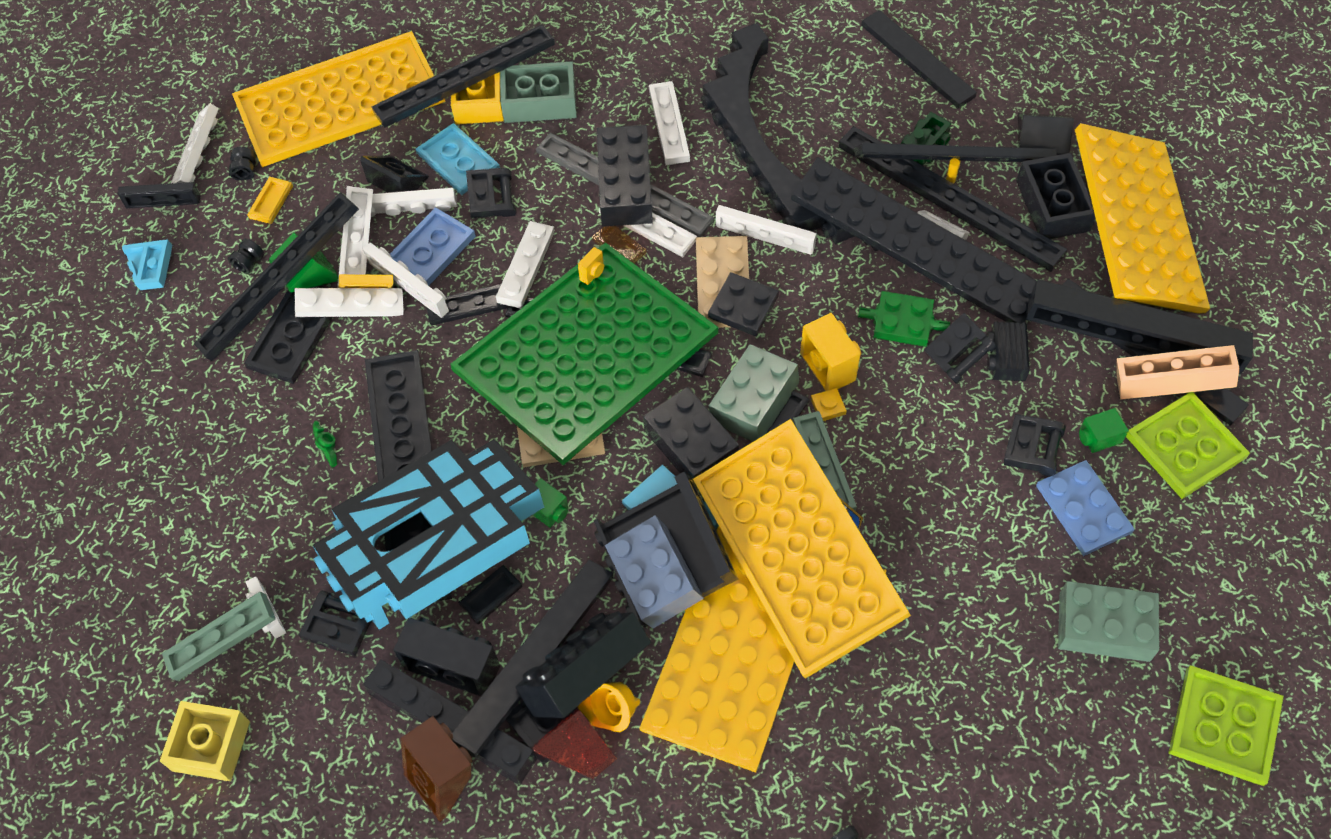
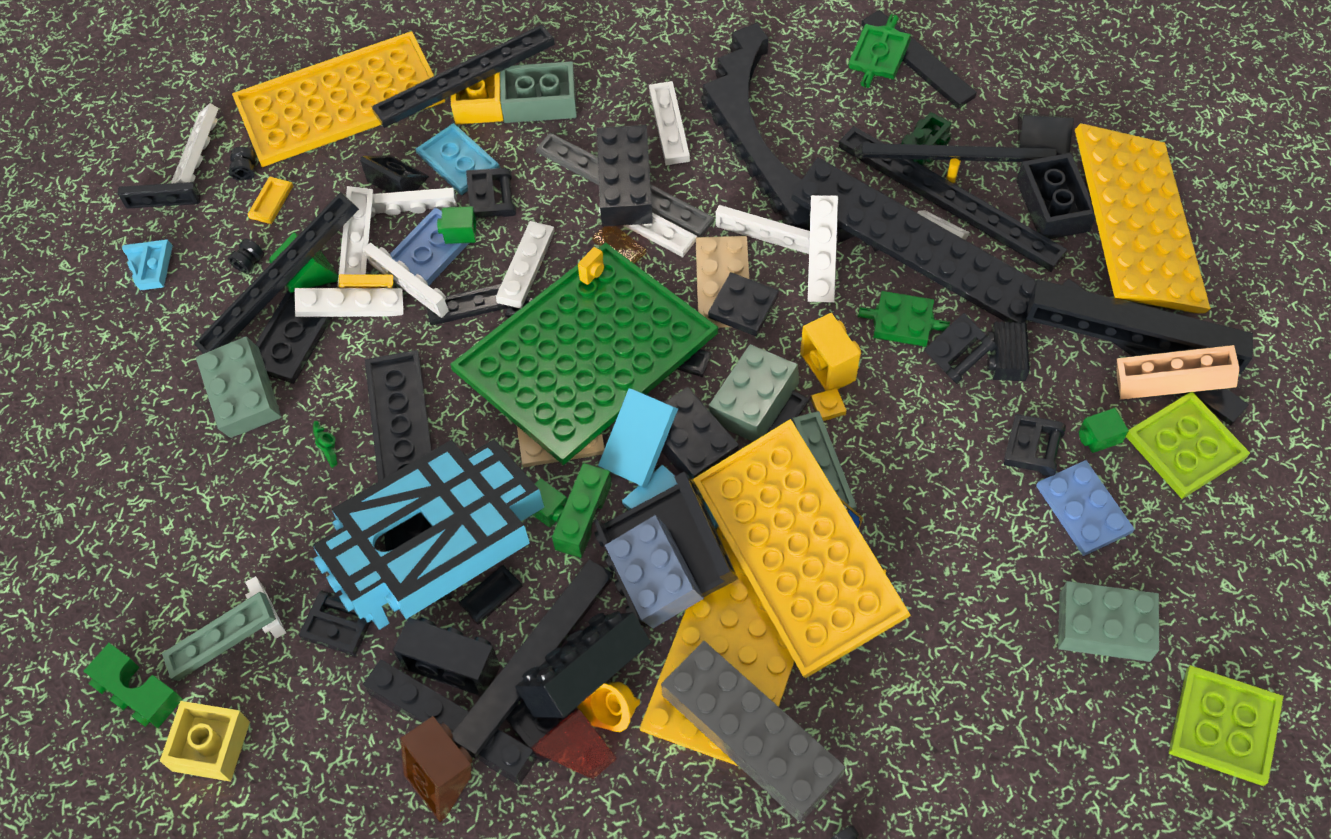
(113, 671): none -> green arch
(238, 387): none -> sand green brick
(457, 225): none -> green brick
(577, 516): none -> green arch
(638, 437): none -> medium azure tile
(752, 731): none -> dark grey brick
(823, 249): none -> white plate
(879, 51): none -> green plate

